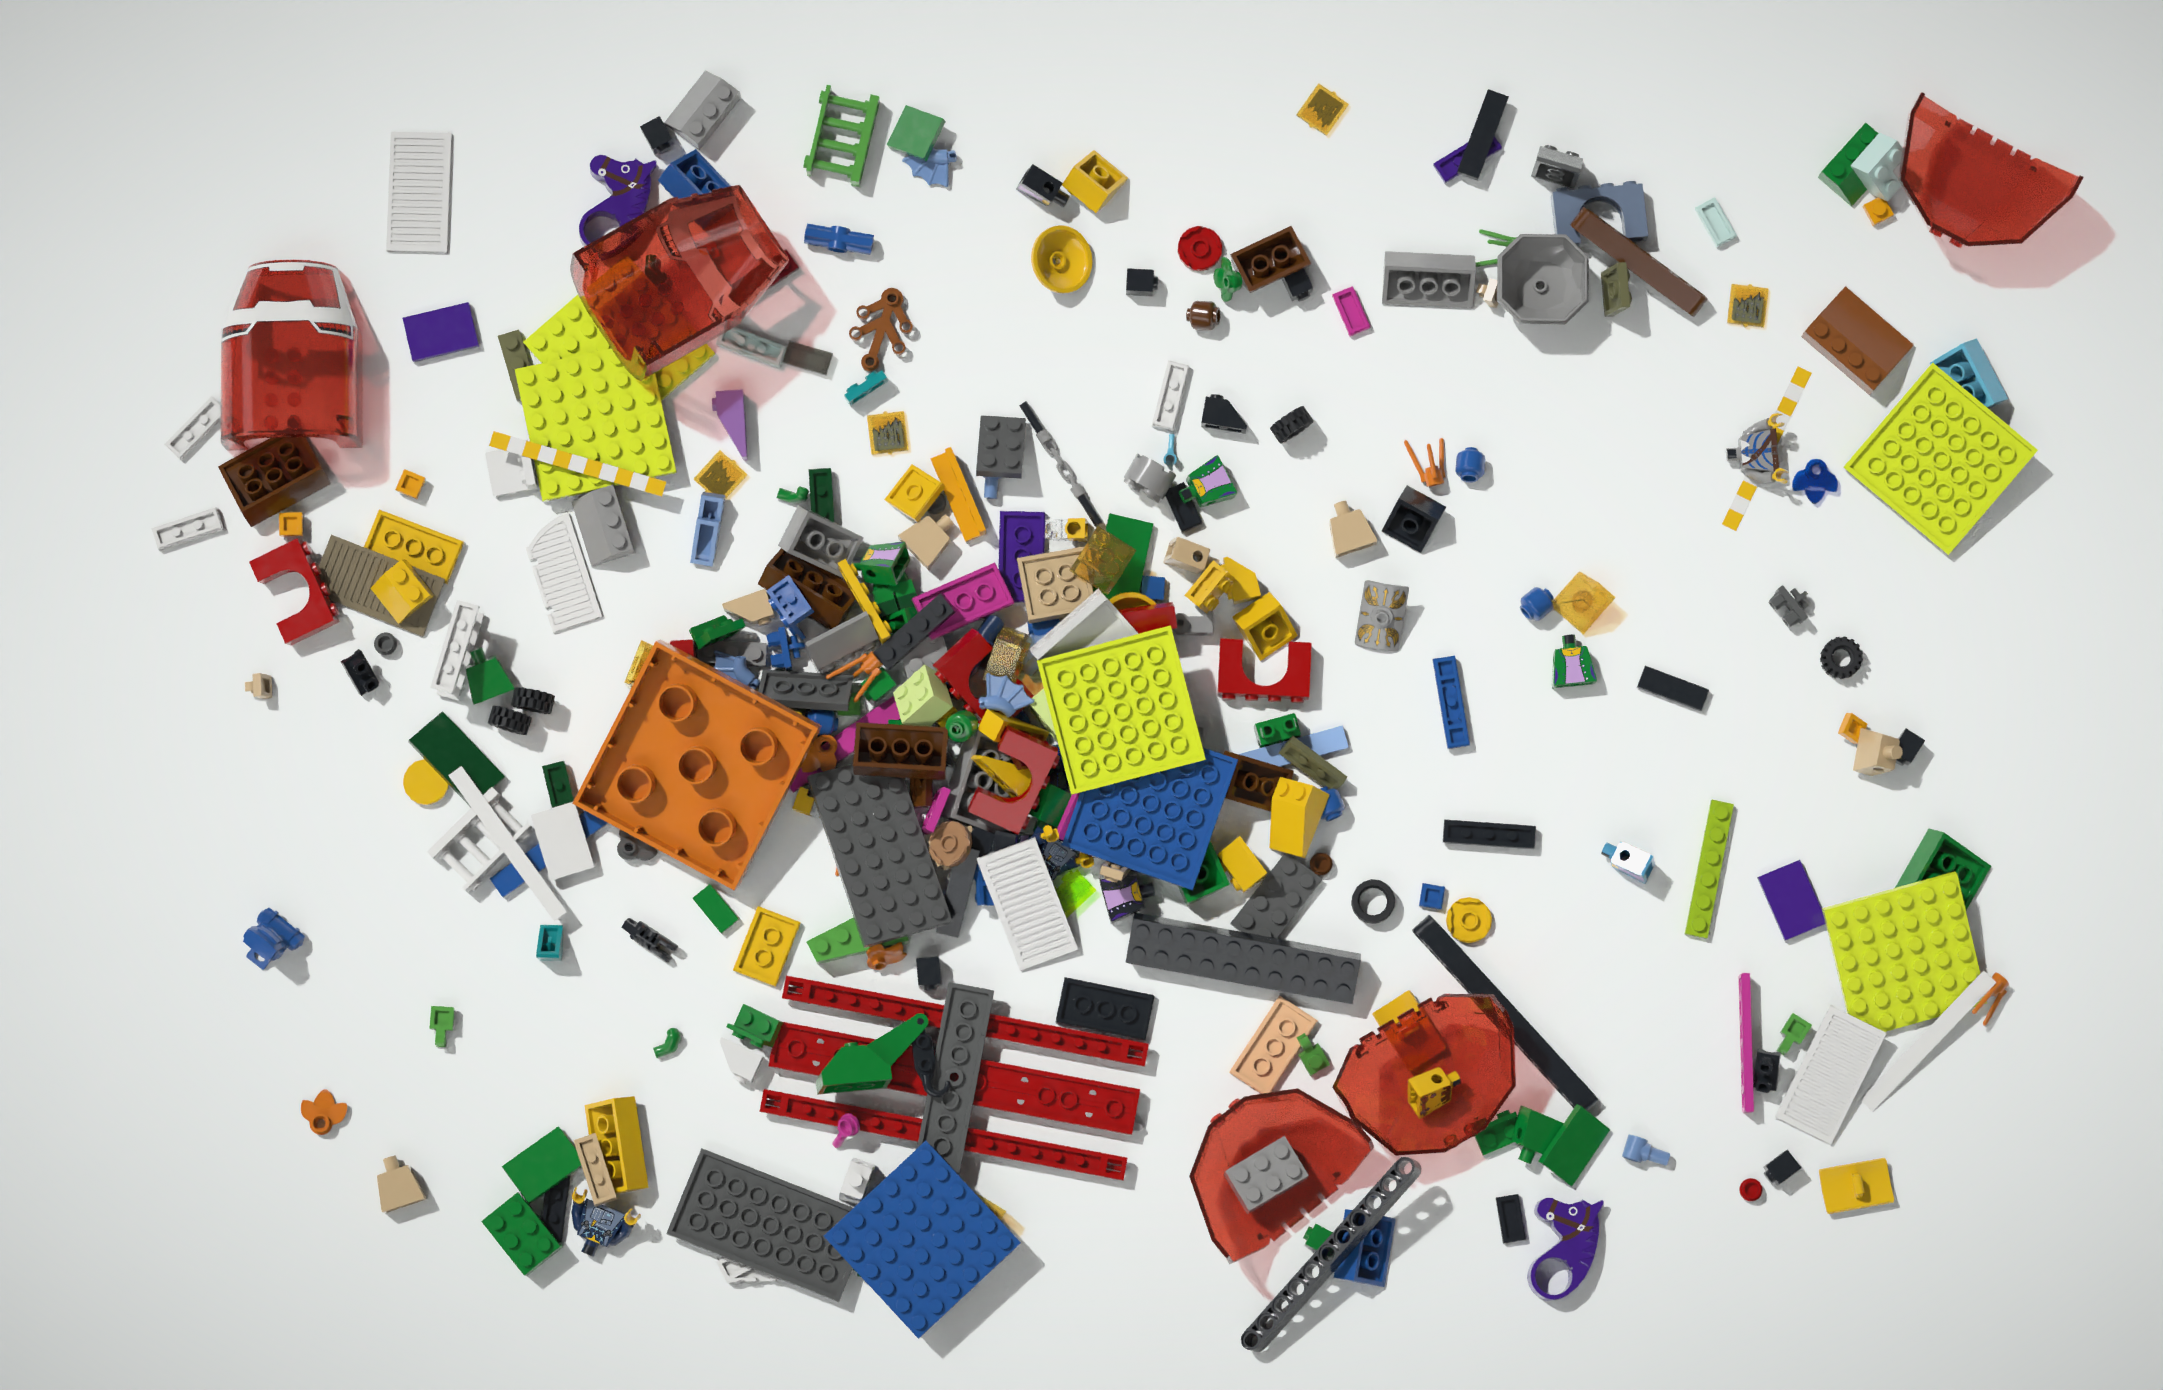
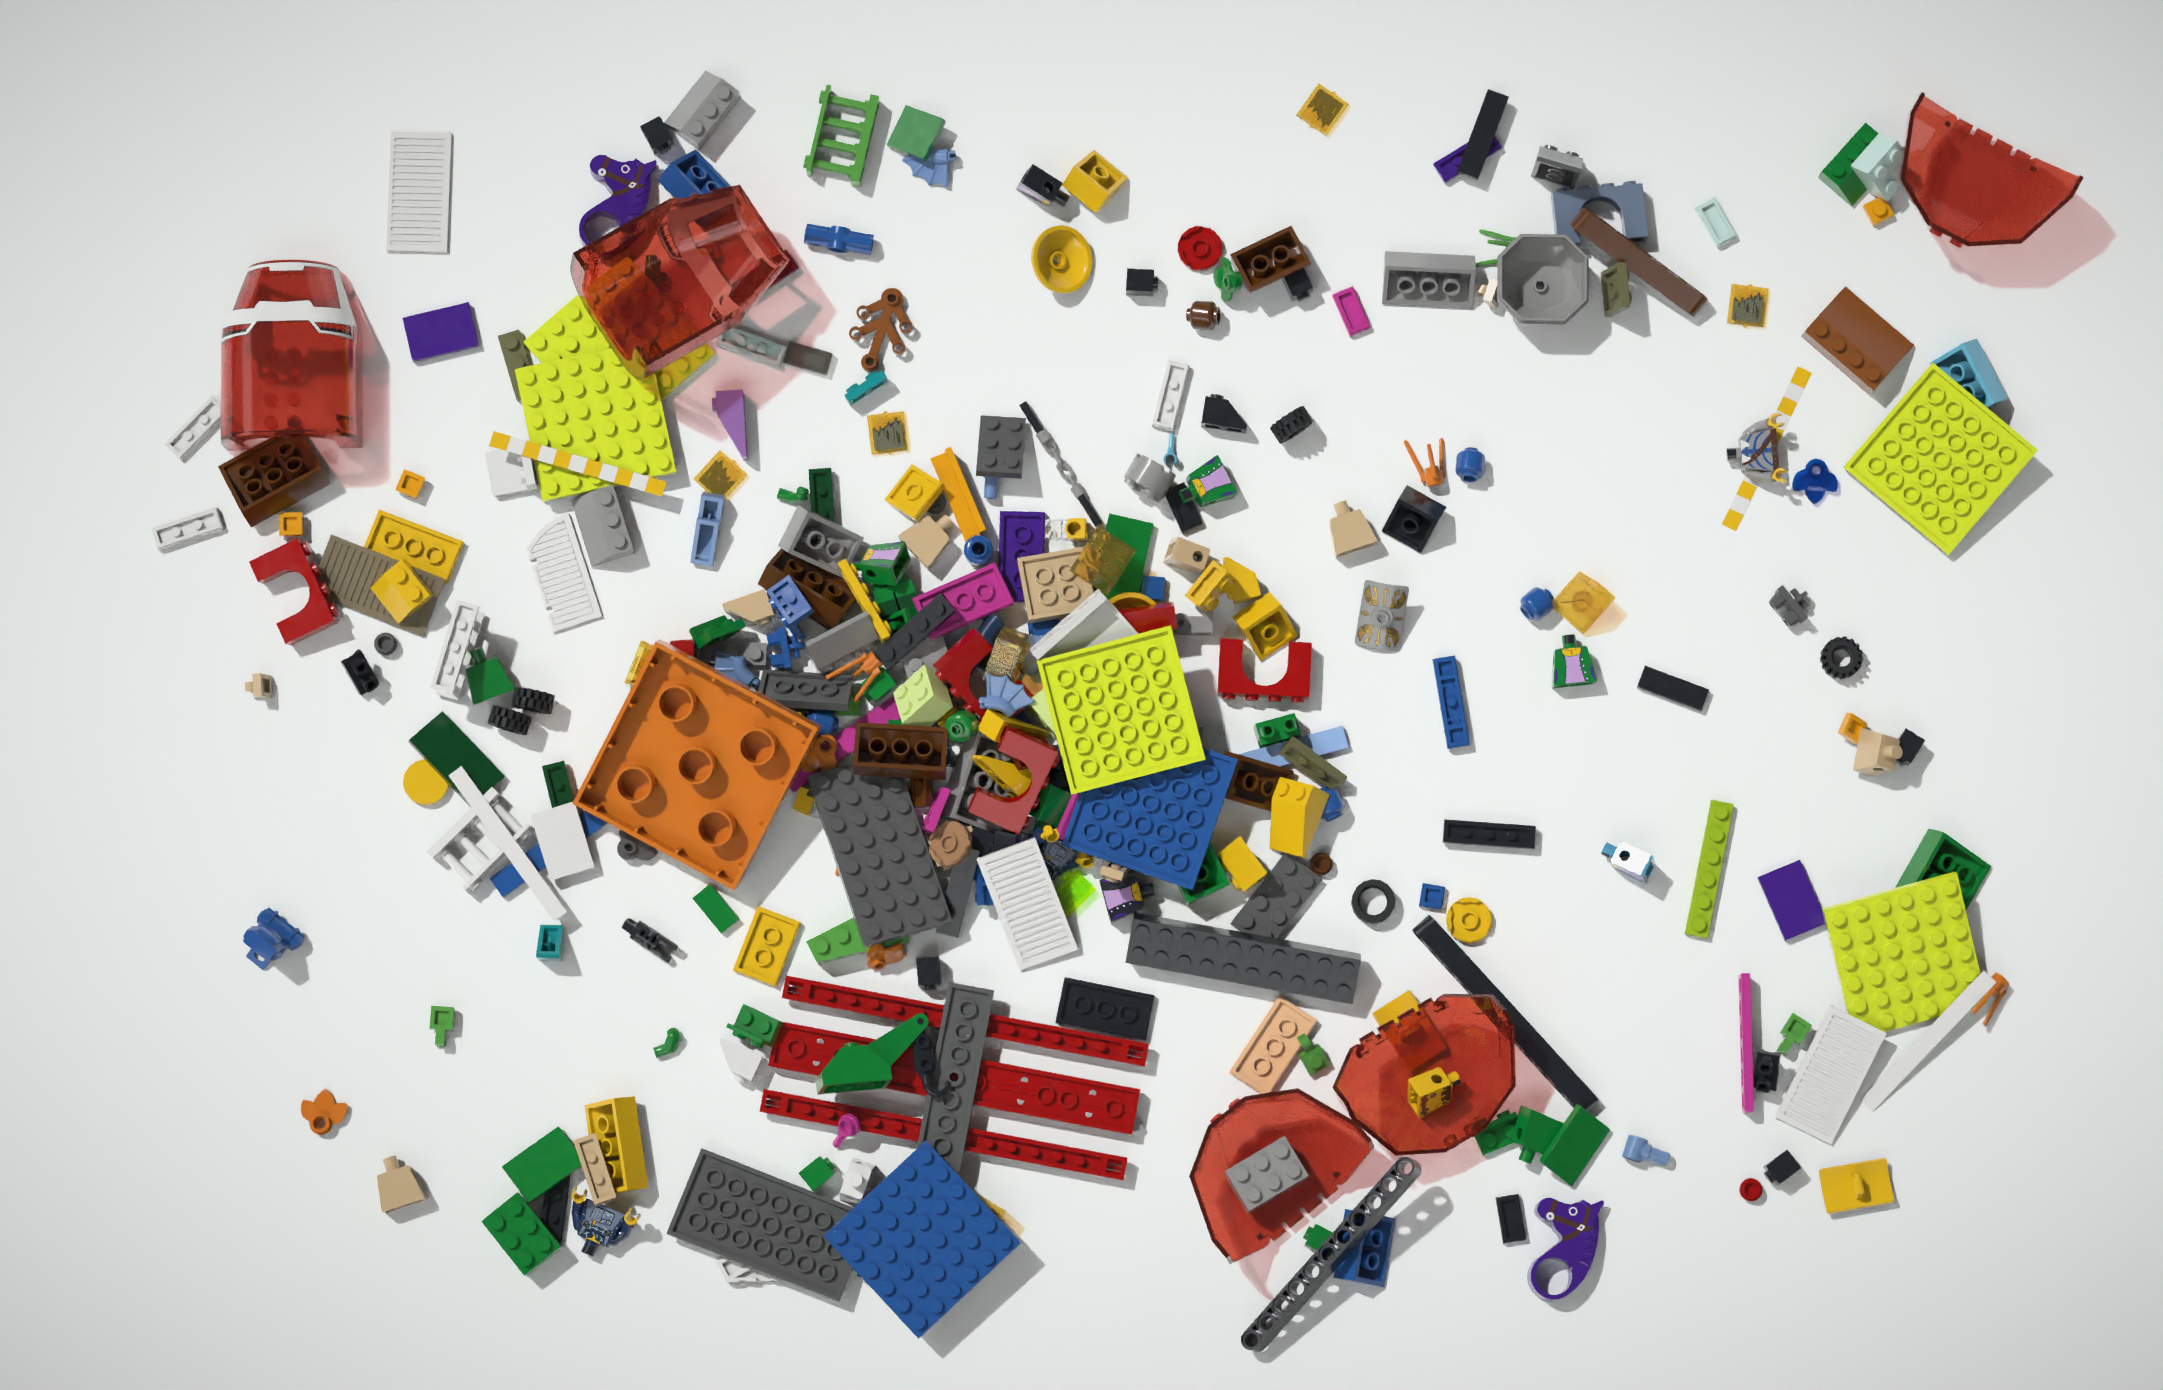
(817, 1173): none -> green brick
(982, 543): none -> blue head

